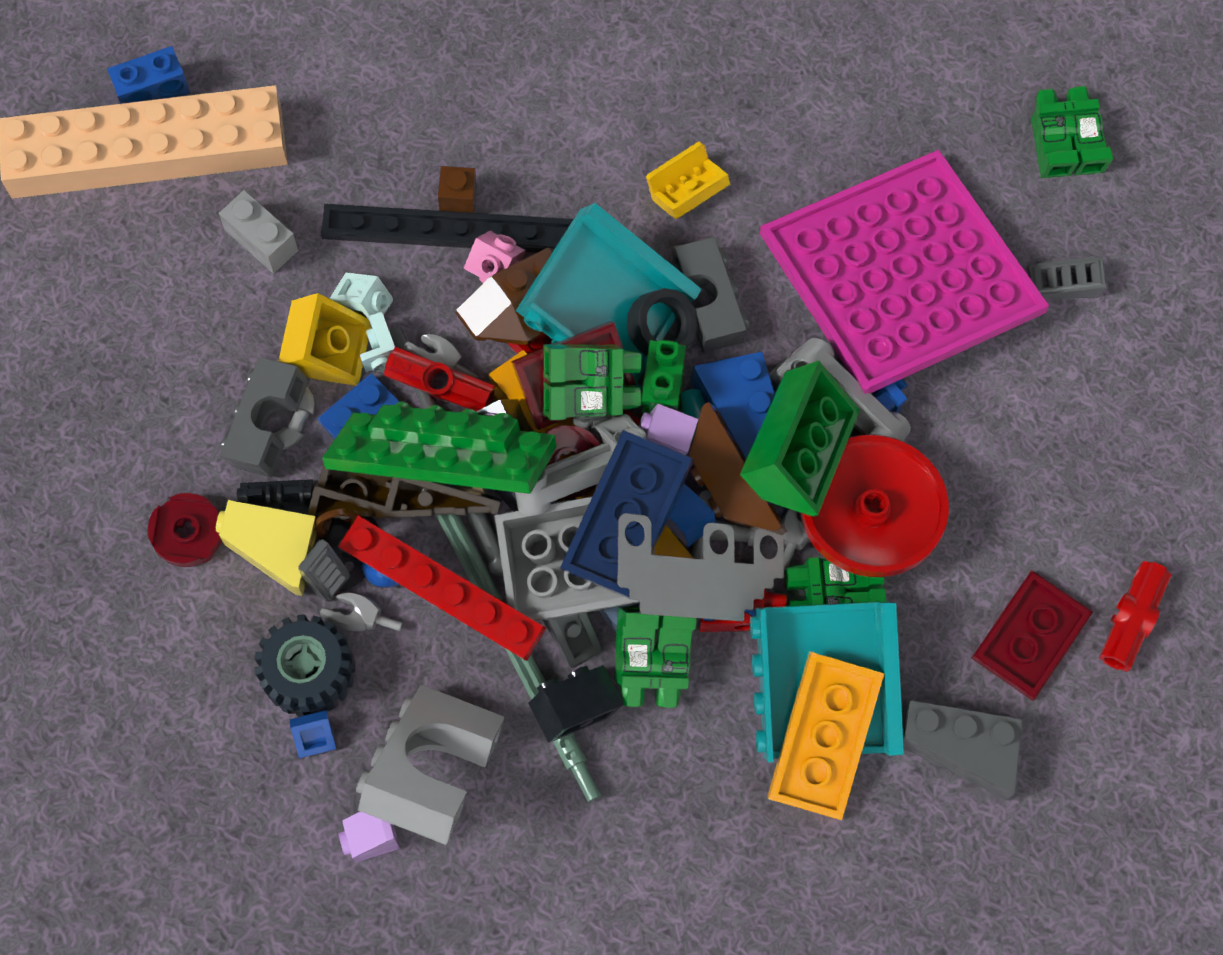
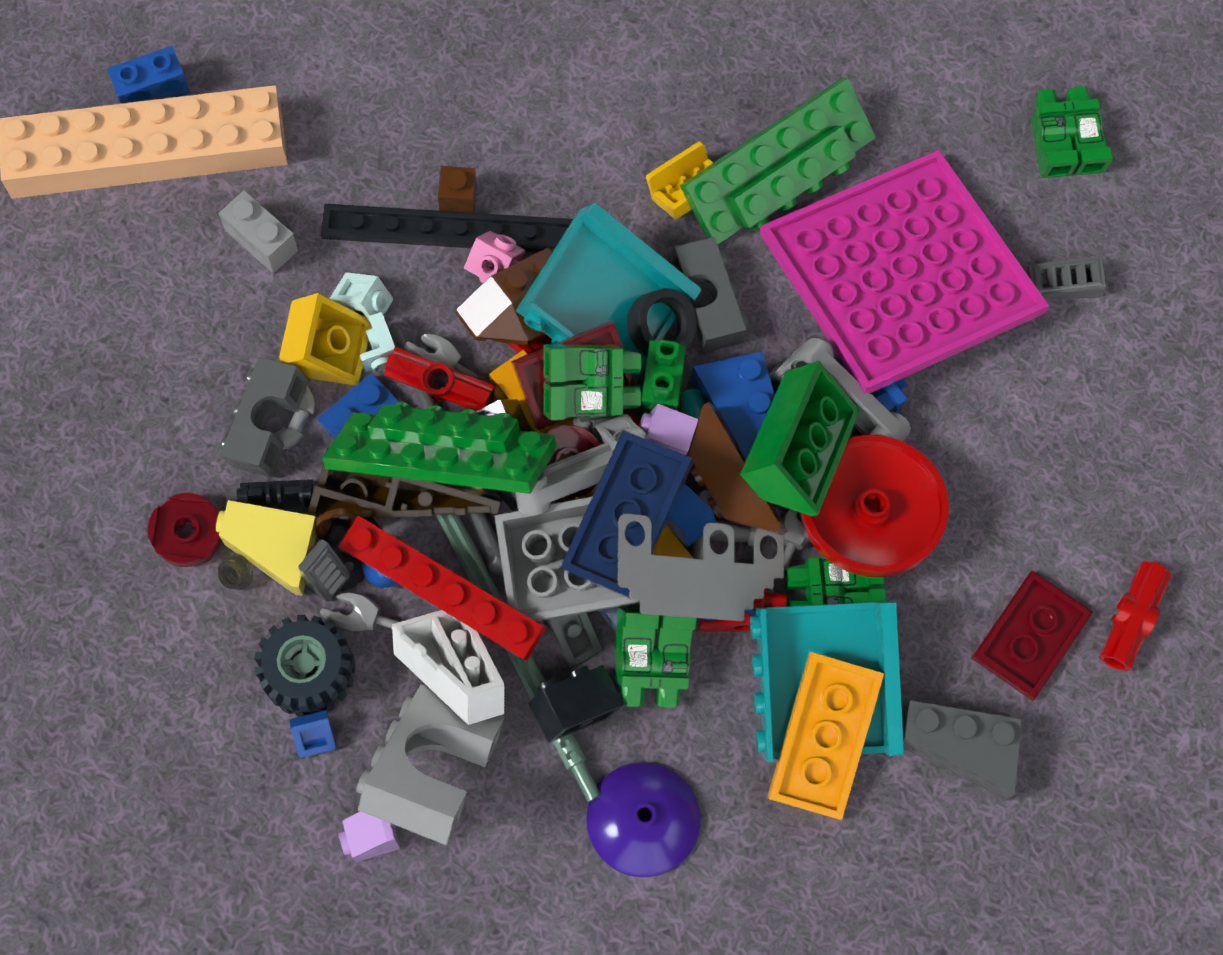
(235, 572): none -> clear smoke plate
(451, 663): none -> white wedge
(640, 846): none -> dark purple dish
(780, 163): none -> green plate

